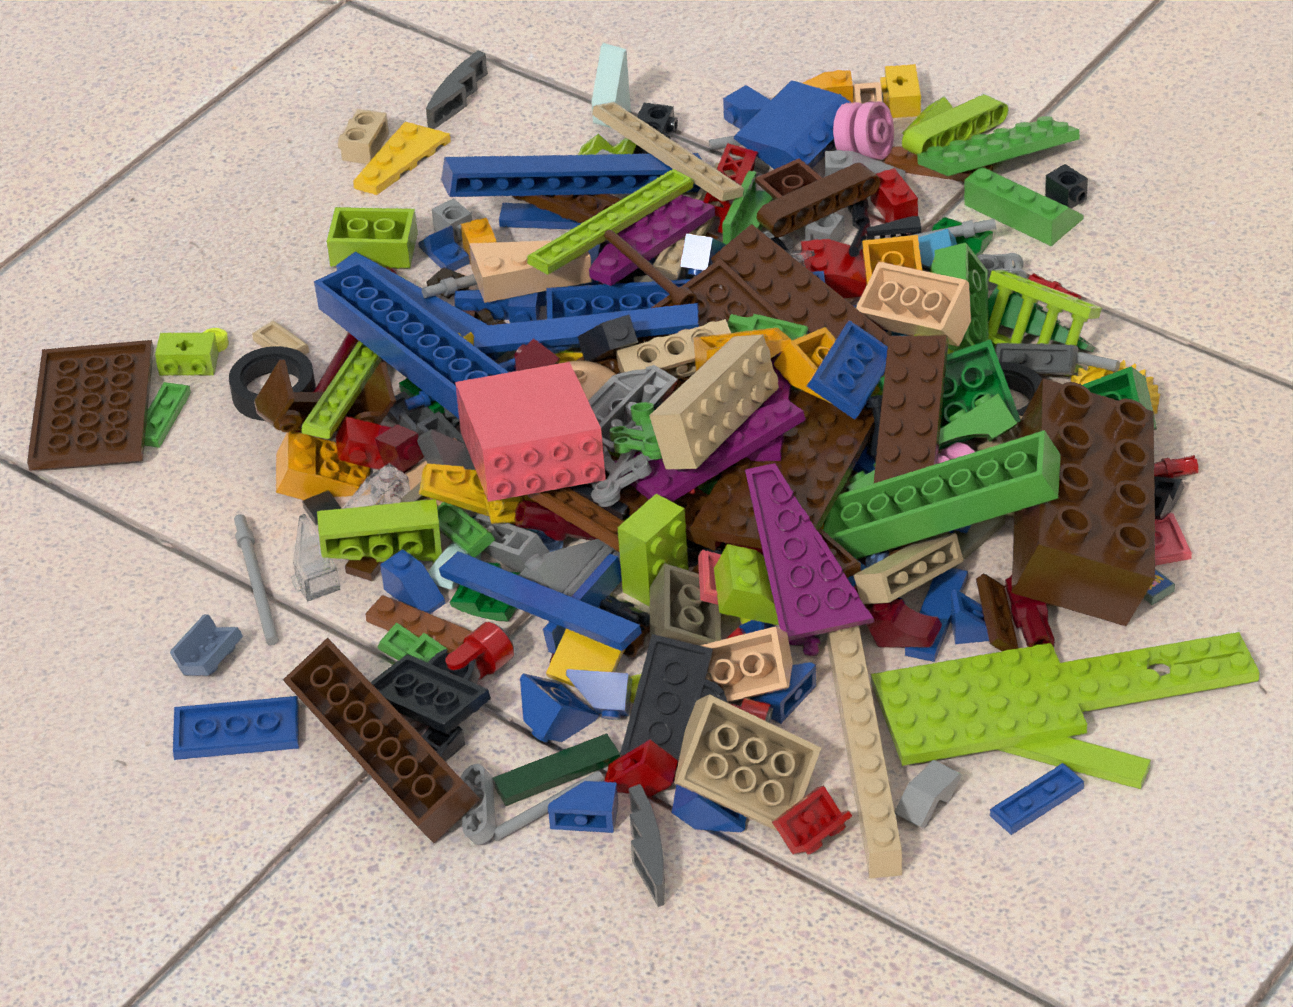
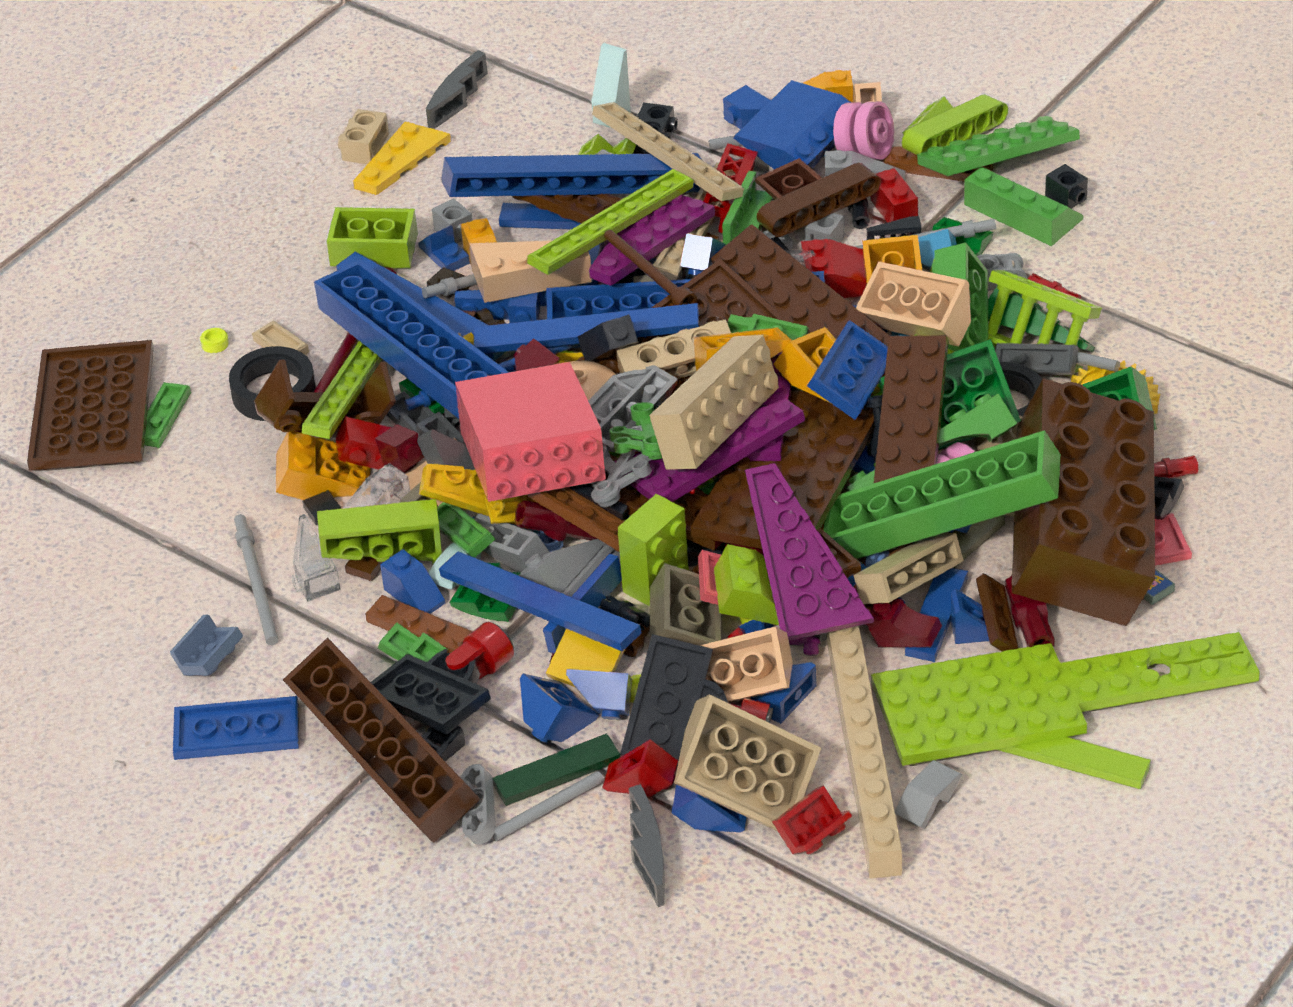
(186, 354): lime brick -> none
(586, 808): blue slope -> none
(860, 236): black bar -> none
(901, 90): yellow brick -> none
(1036, 798): blue tile -> none

